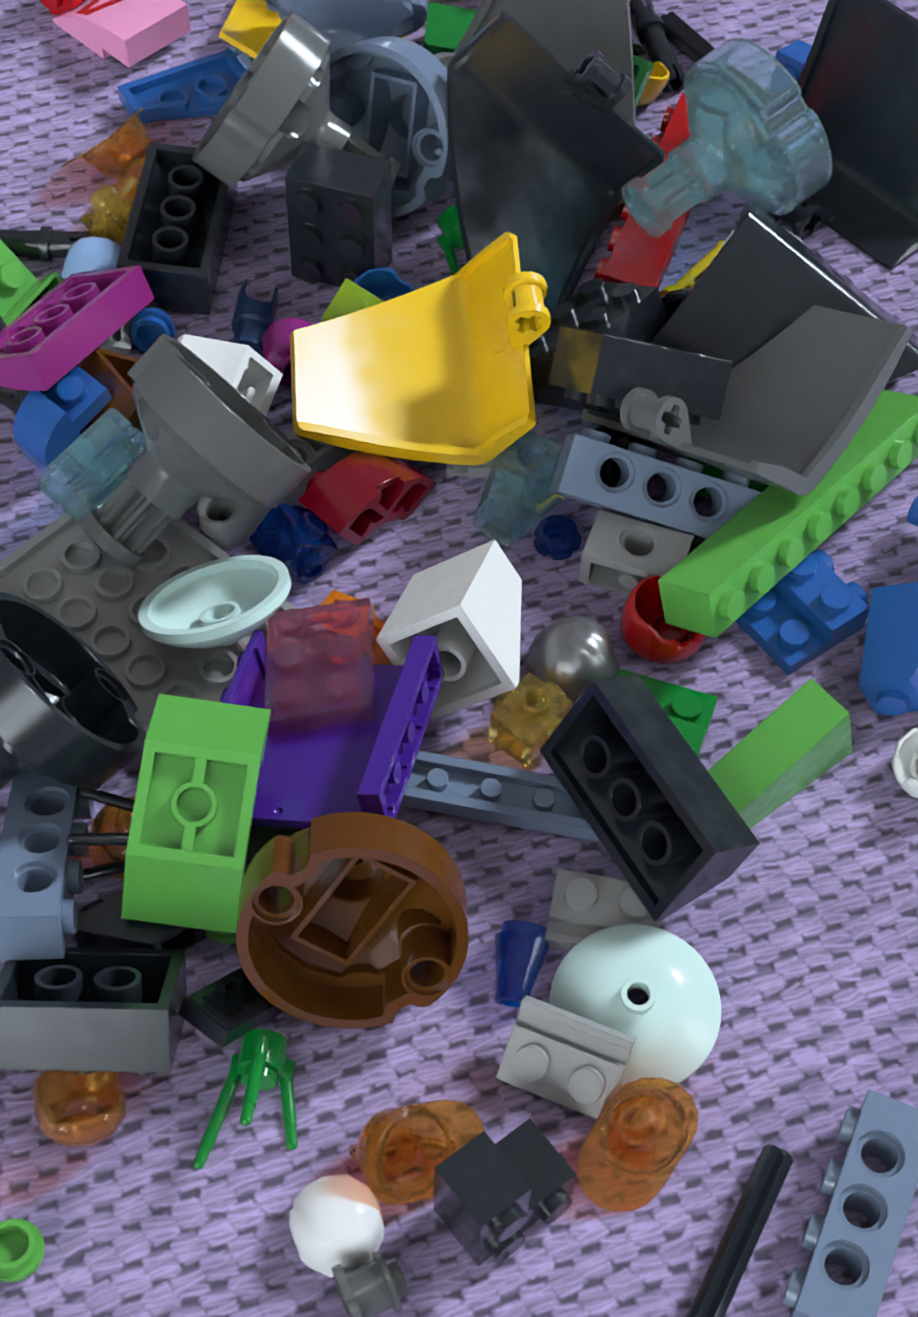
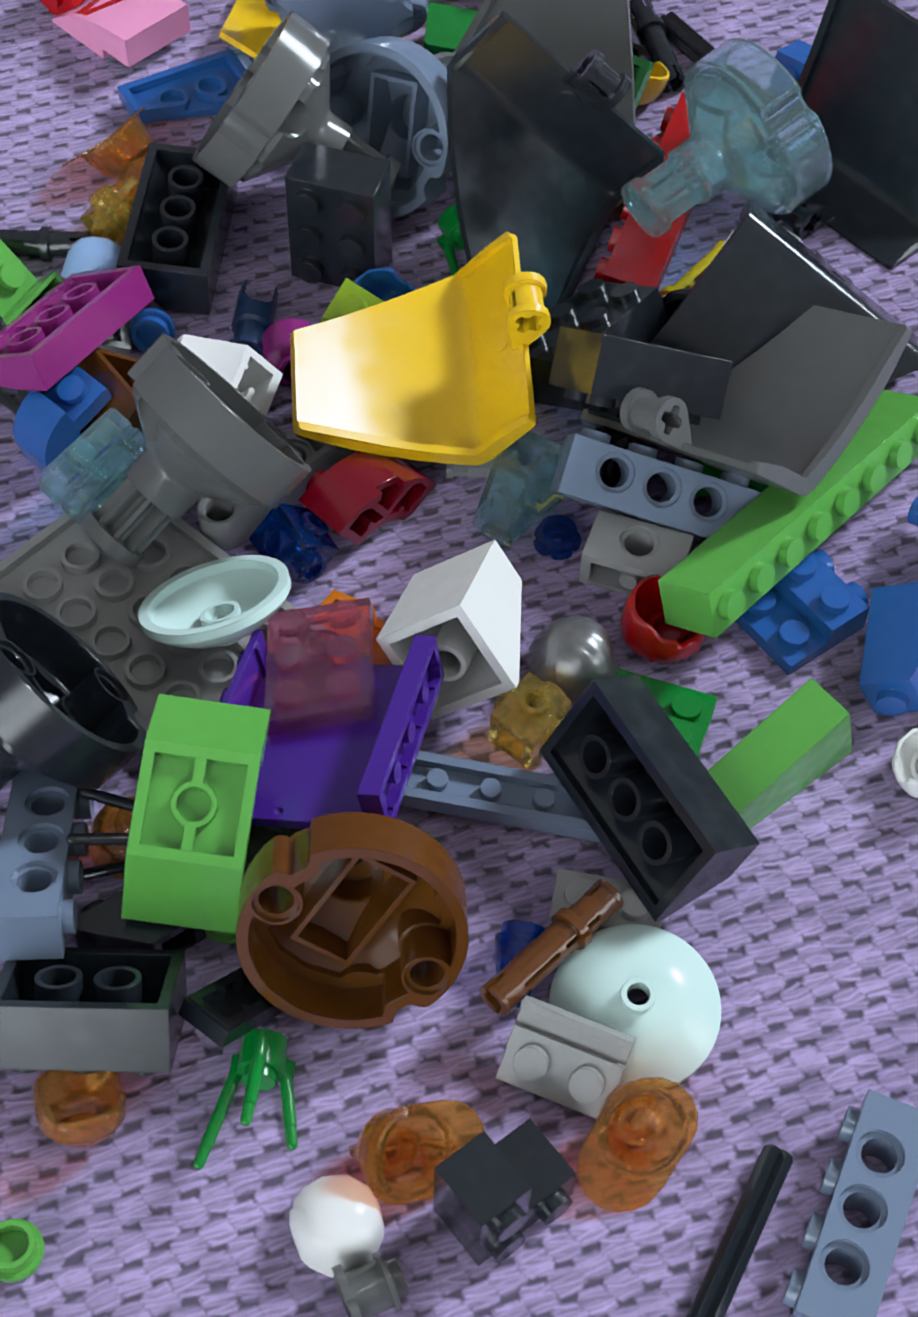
(568, 932): none -> reddish brown pin

